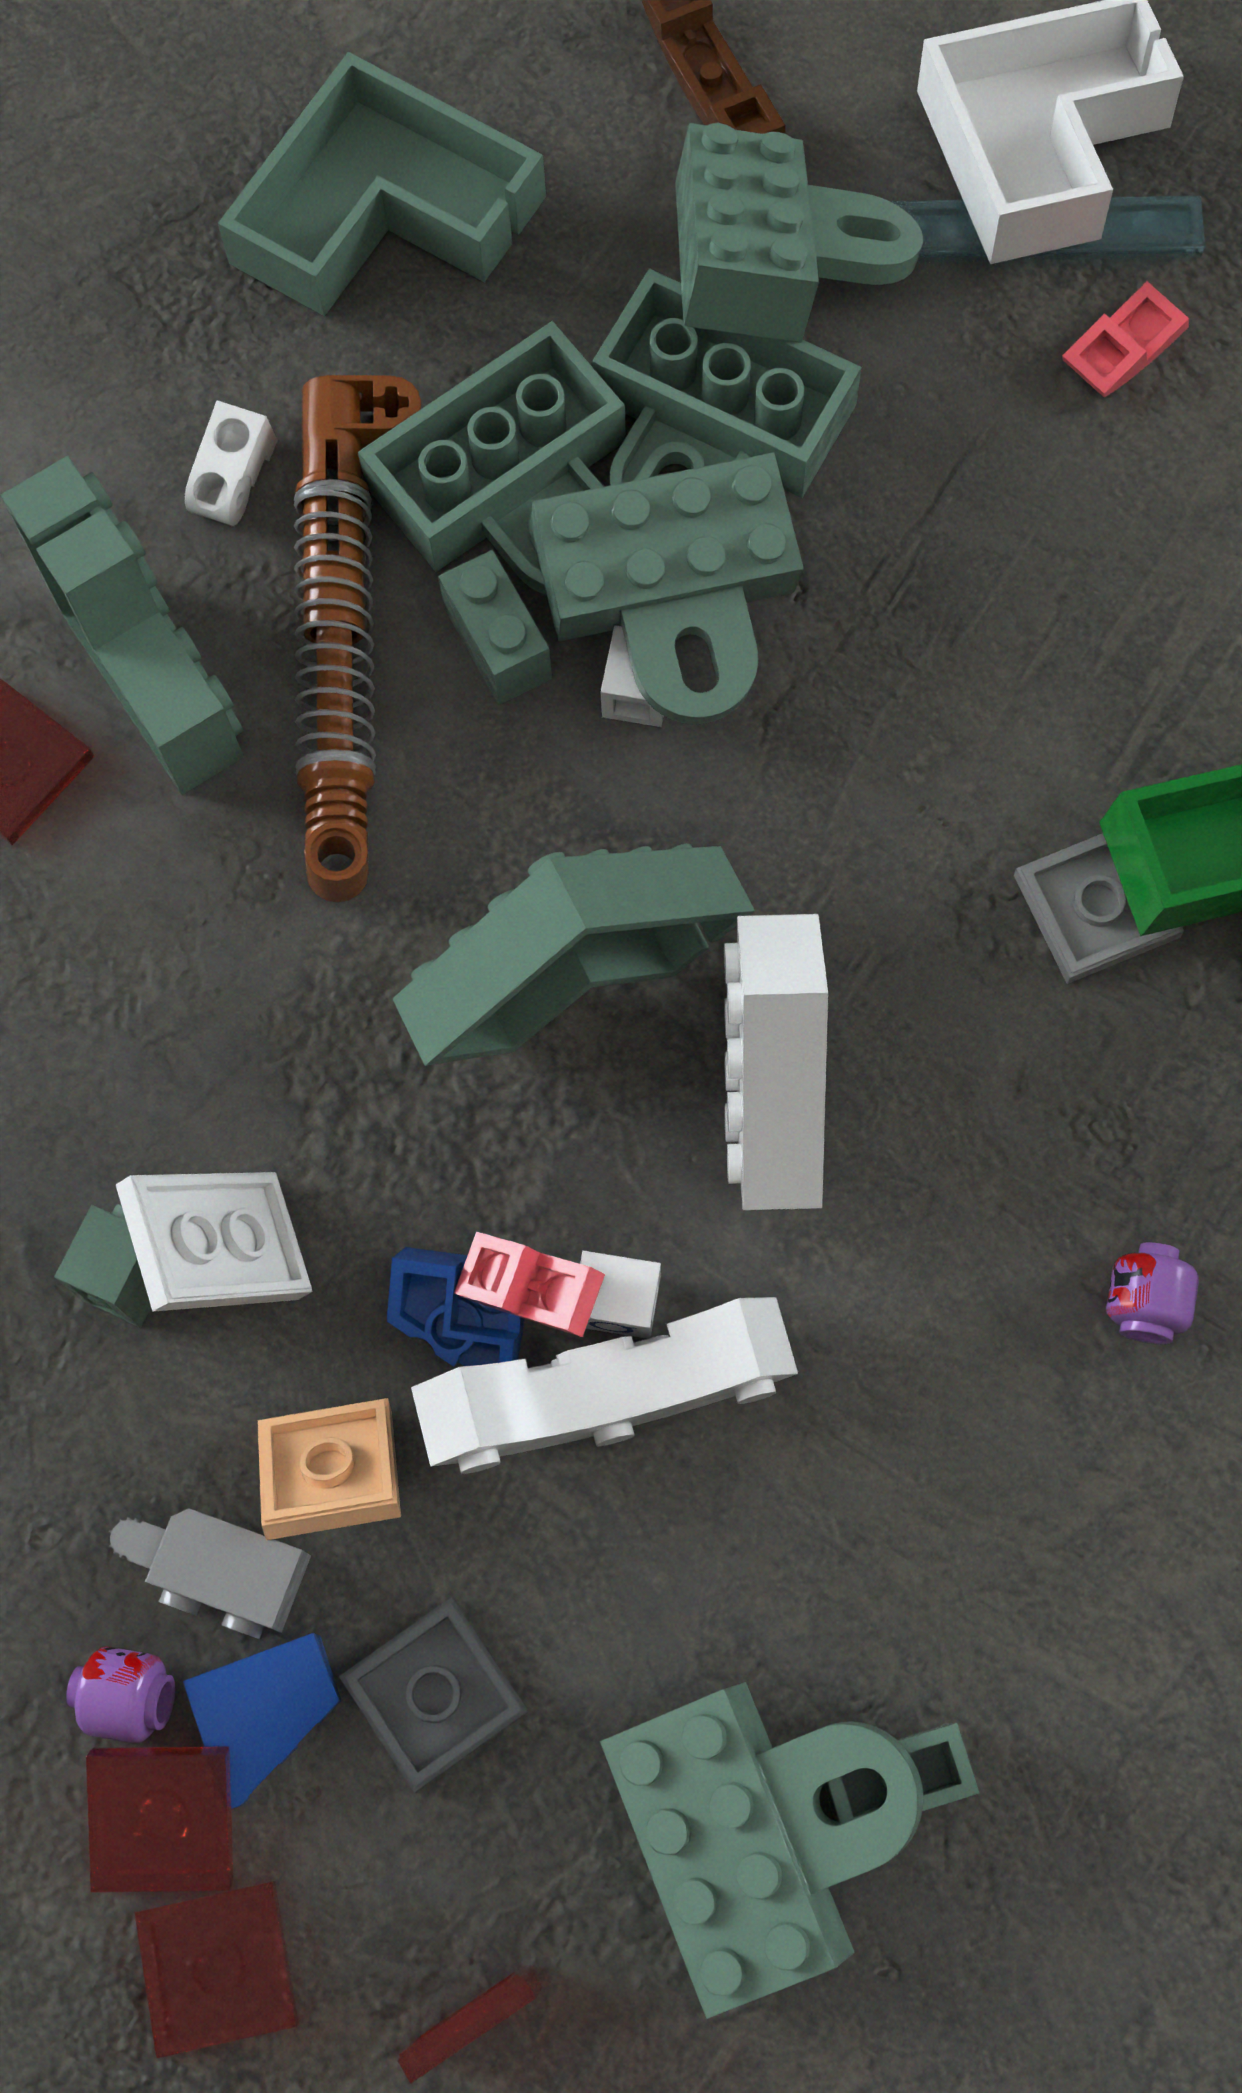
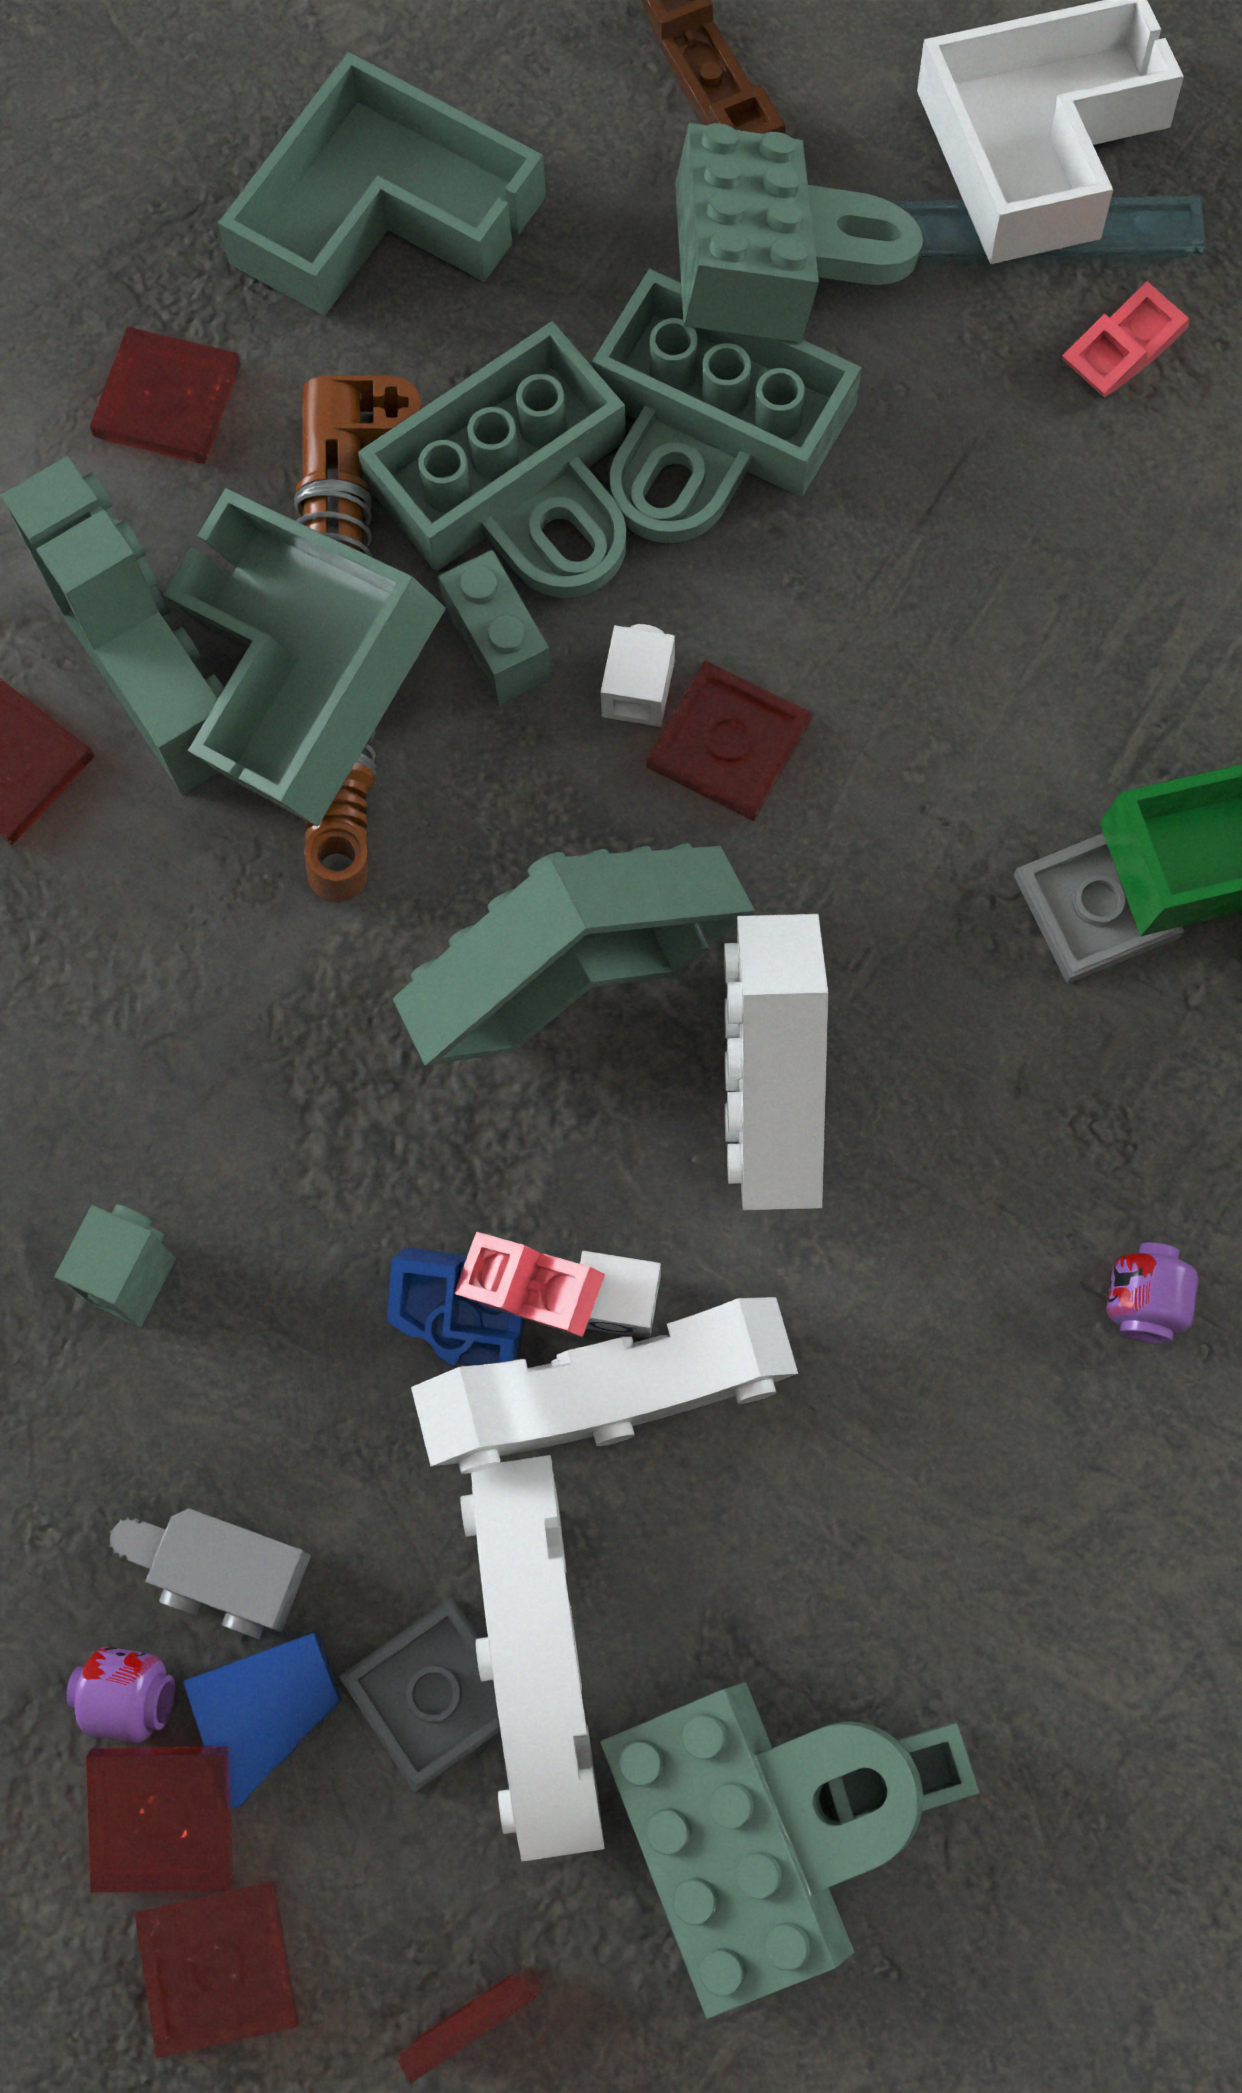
(165, 395): none -> clear red tile
(213, 1239): white tile -> none
(228, 463): white leg -> none
(322, 656): none -> sand green piece
(327, 1469): light nougat tile -> none
(533, 1660): none -> white brick
(672, 563): sand green brick -> none
(729, 740): none -> clear red tile

